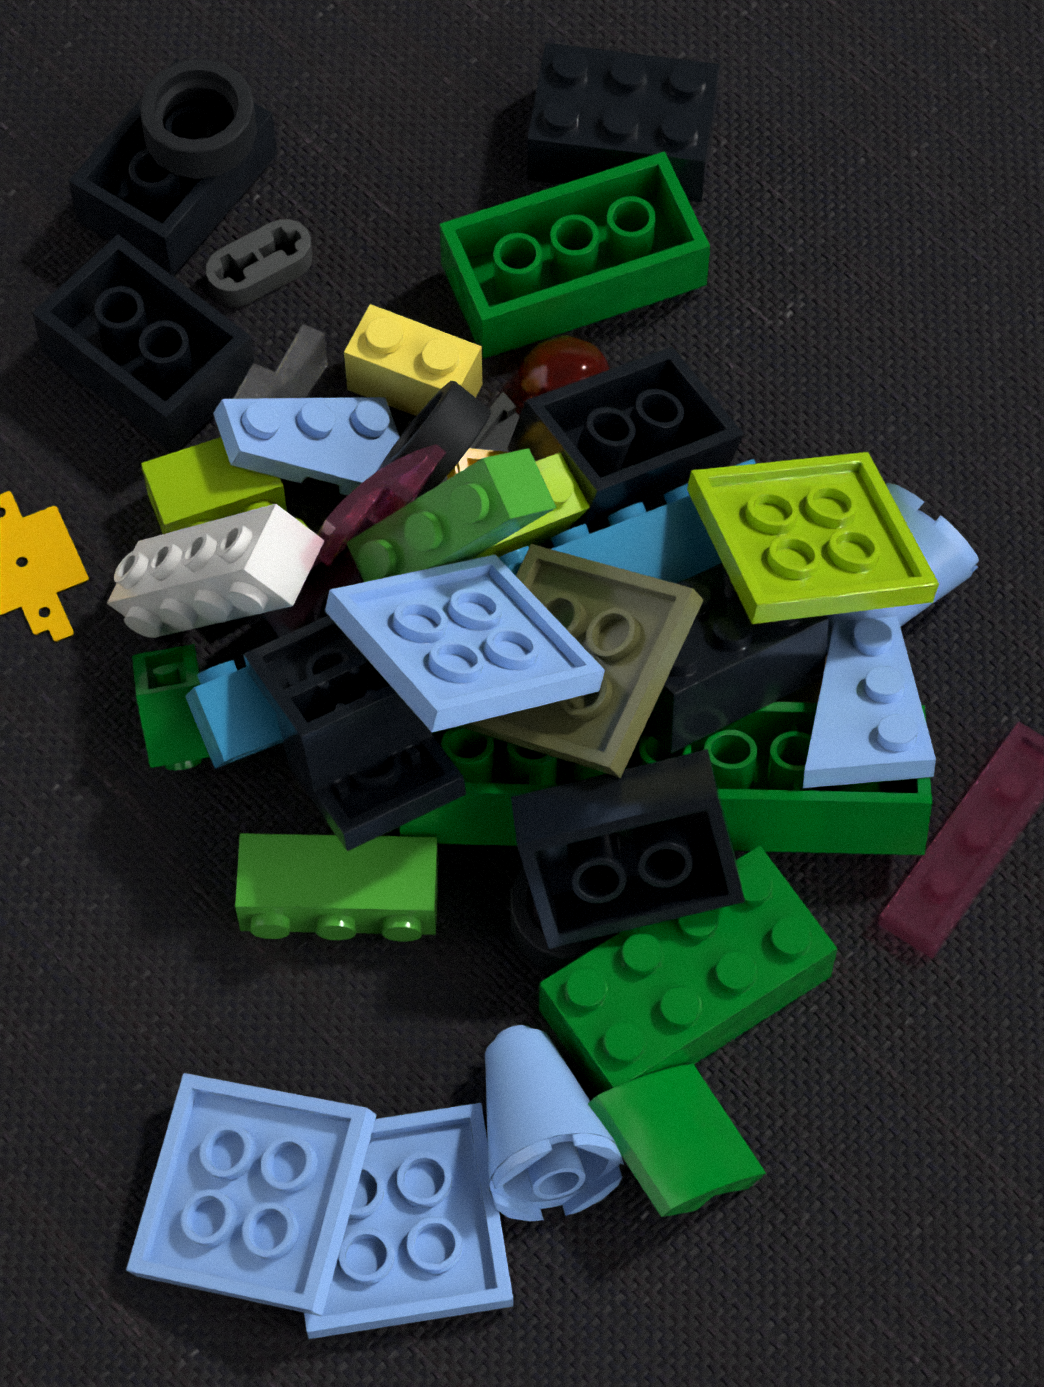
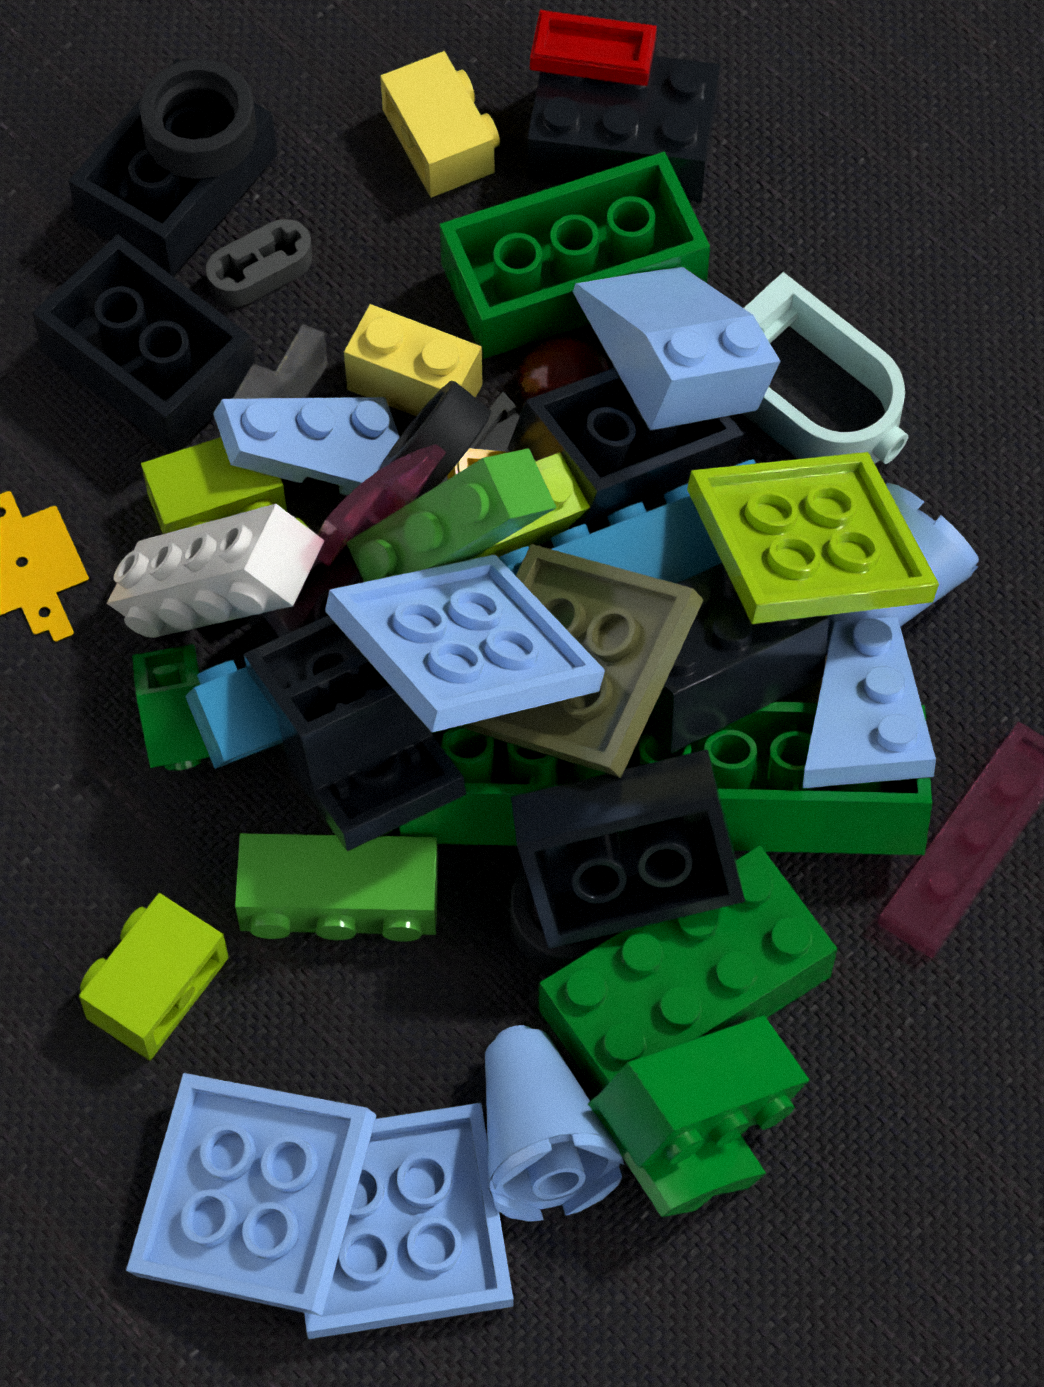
(152, 975): none -> lime brick
(439, 123): none -> light yellow brick
(593, 47): none -> red tile
(679, 345): none -> light blue slope
(702, 1092): none -> green brick
(789, 304): none -> light aqua window

